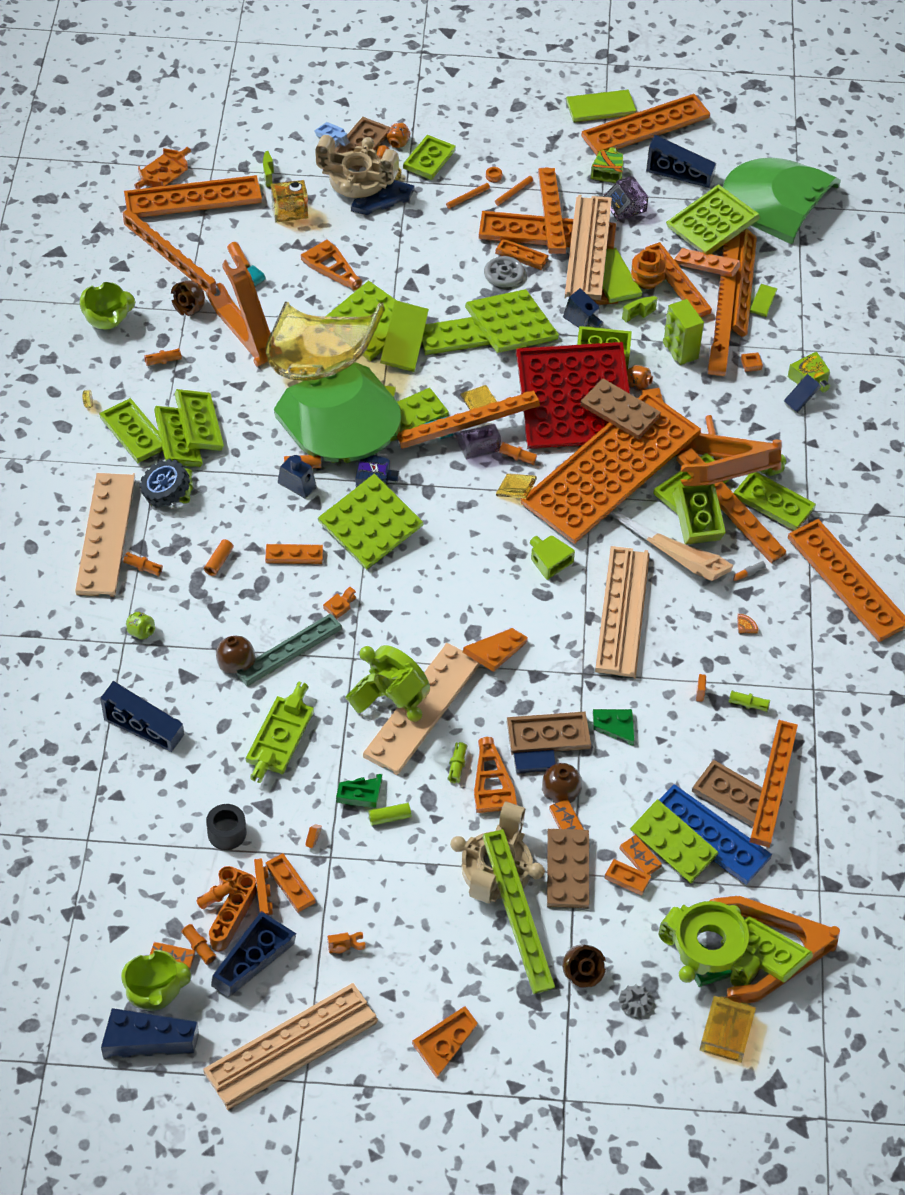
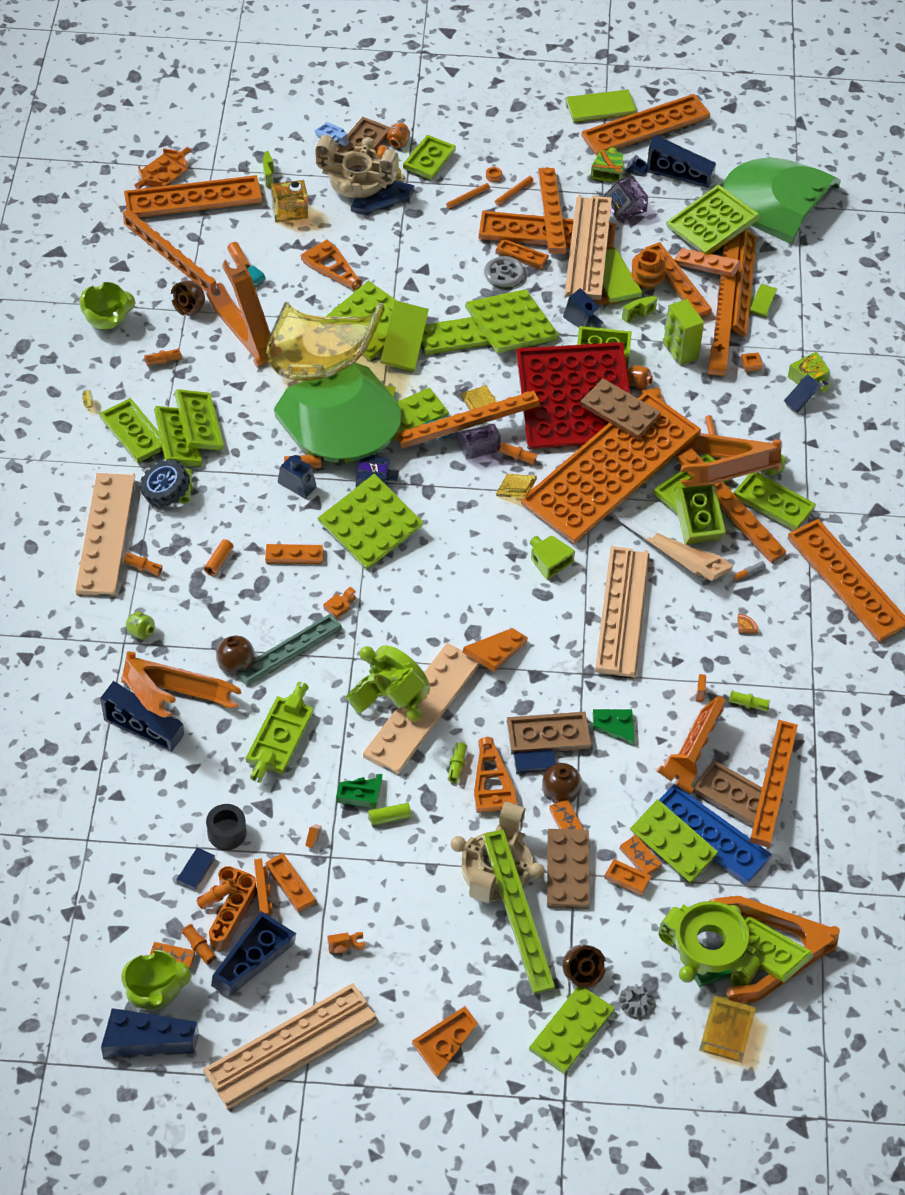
(145, 677): none -> orange piece
(195, 869): none -> dark blue tile
(571, 1029): none -> lime plate
(636, 166): none -> dark blue slope
(683, 765): none -> orange hinge

